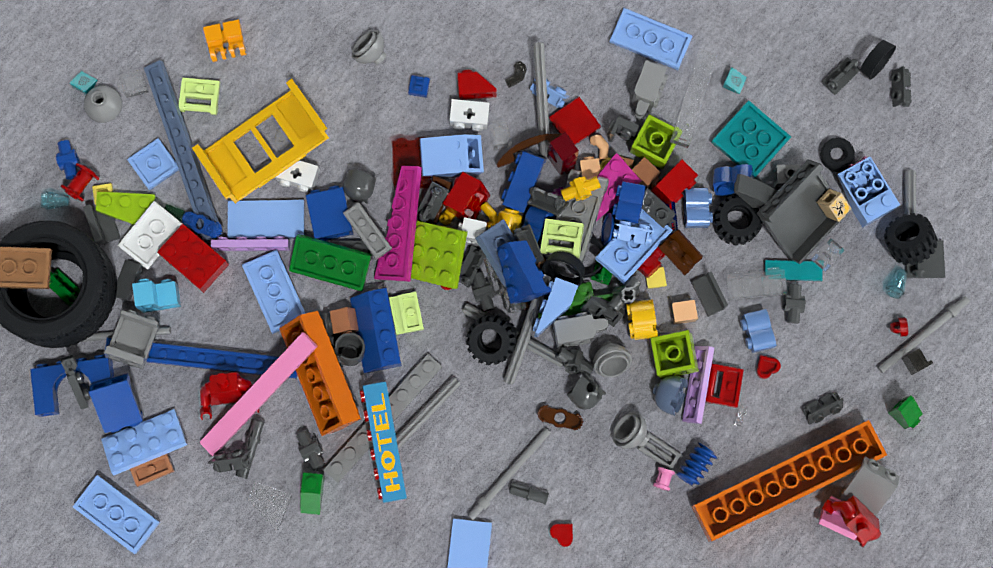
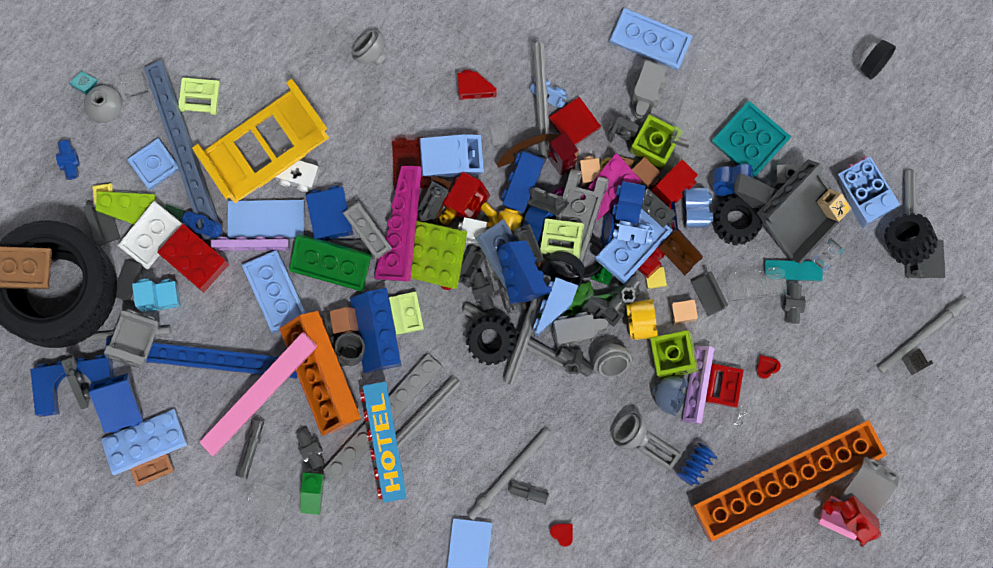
(54, 200): clear light blue cone -> none
(63, 287): green hinge -> none
(79, 182): red hose -> none
(116, 514): light blue plate -> none
(217, 37): light orange legs -> none
(222, 390): red torso -> none
(223, 461): dark grey hinge -> none
(359, 185): dark grey helmet -> none
(419, 86): blue tile -> none
(460, 111): white brick -> none
(519, 74): clear smoke arm -> none
(572, 421): reddish brown piece -> none
(580, 188): yellow axle -> none
(586, 393): dark grey helmet -> none
(601, 143): light nougat arm -> none
(663, 479): bright pink bush -> none
(734, 81): teal slope -> none
(758, 331): medium blue brick -> none
(831, 405): dark grey hinge -> none
(840, 143): black tyre -> none
(841, 75): dark grey hinge -> none
(897, 284): clear light blue cone -> none
(900, 79): dark grey hinge -> none
(903, 327): red tile -> none
(906, 412): green slope -> none

